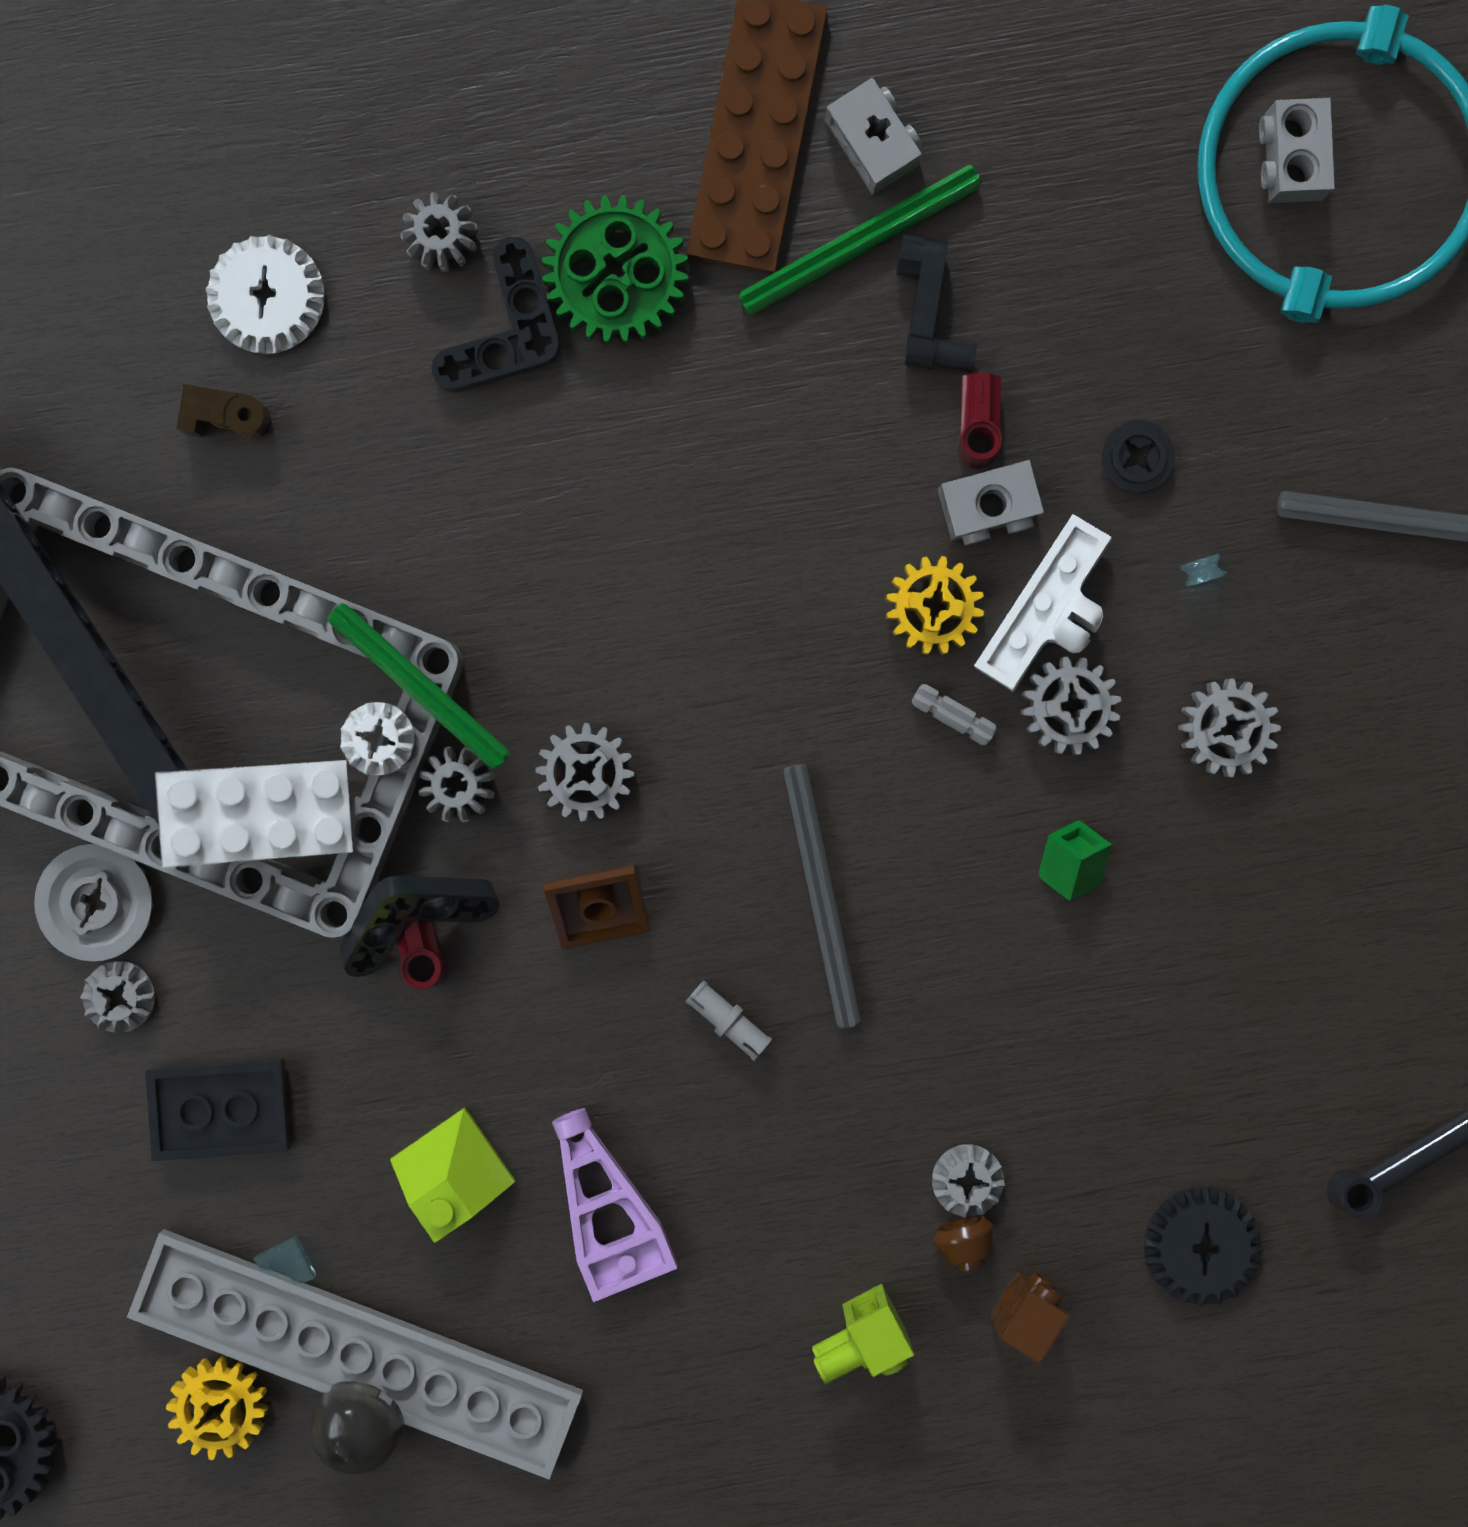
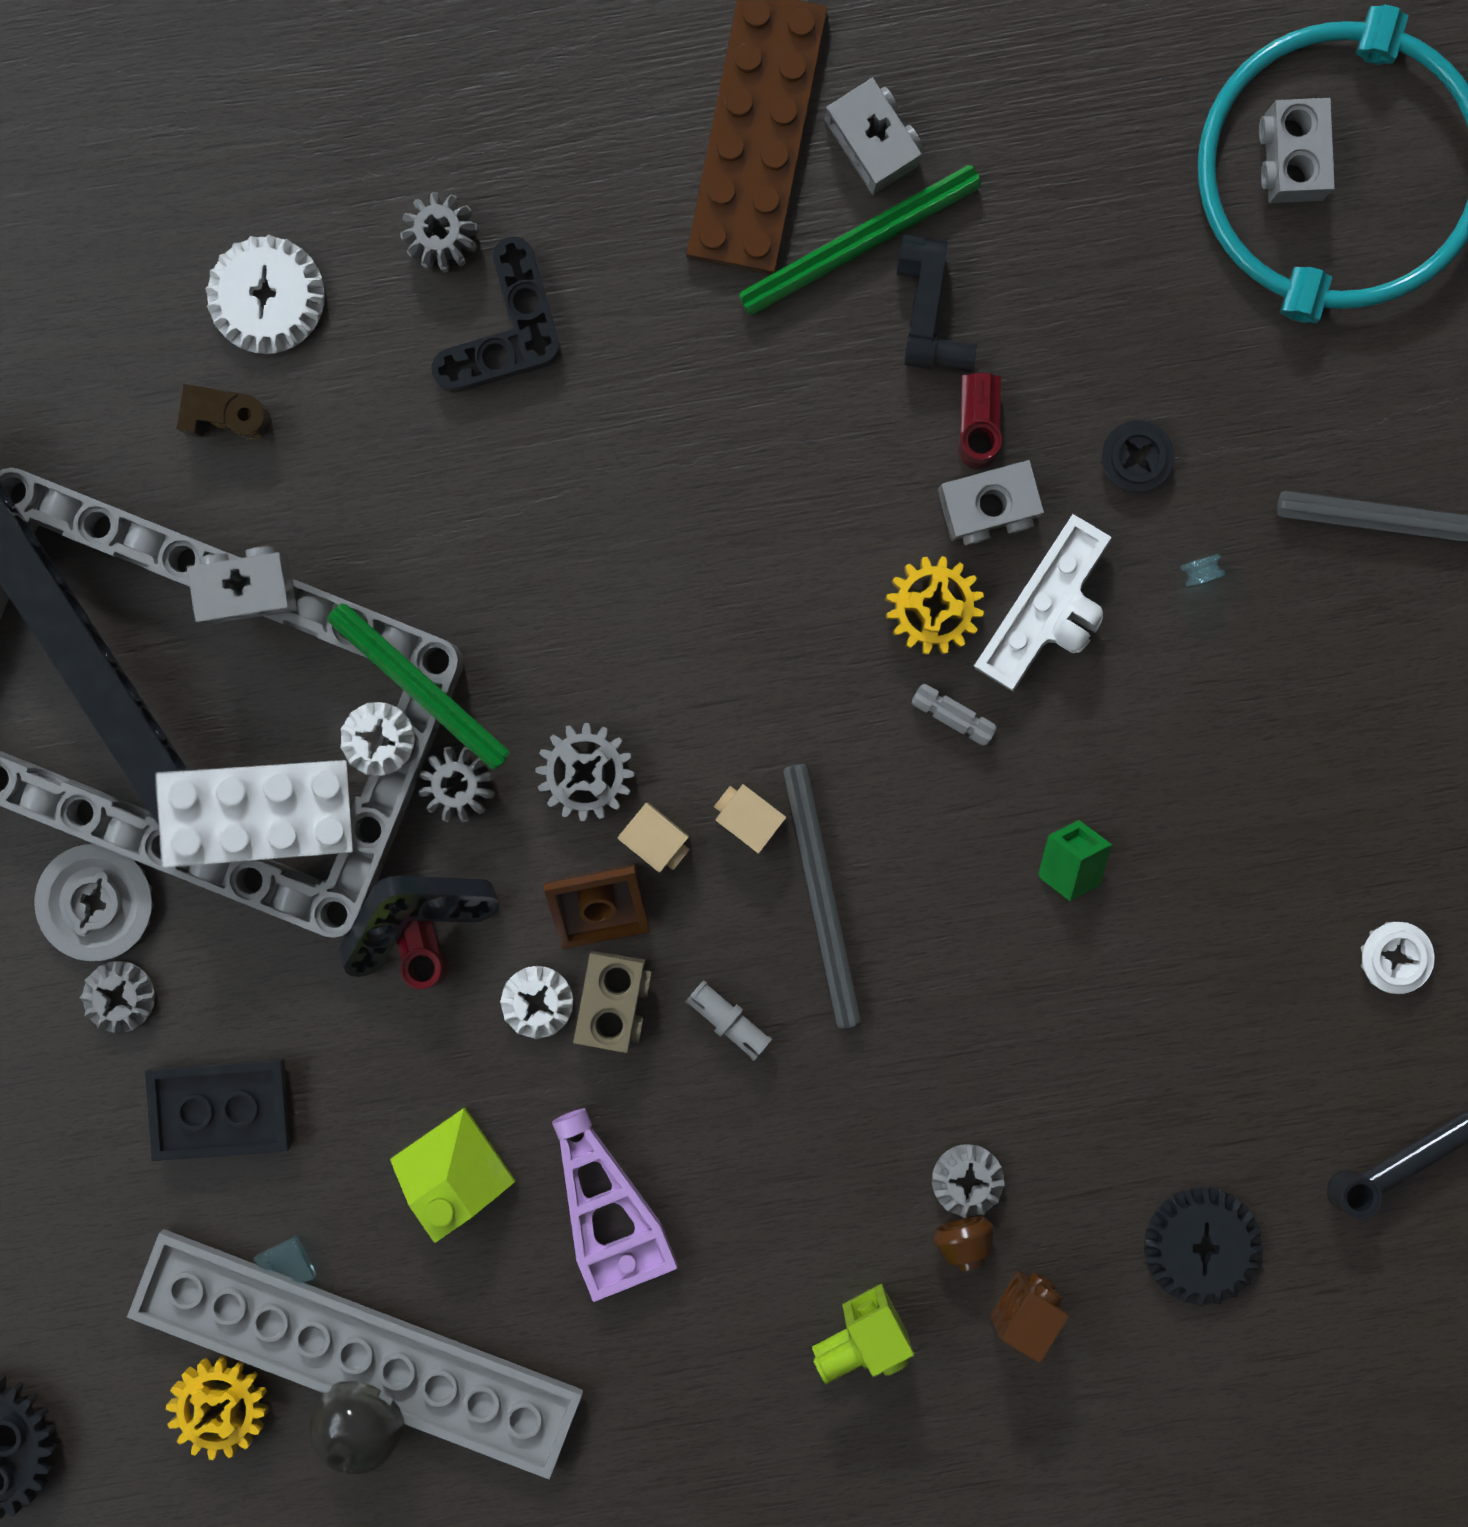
(268, 594): none -> light grey brick
(530, 981): none -> white gear
(588, 239): green gear -> none
(600, 999): none -> dark tan brick
(655, 838): none -> tan brick
(748, 816): none -> tan brick
(1066, 684): light grey gear -> none
(1221, 711): light grey gear -> none
(1406, 976): none -> white gear

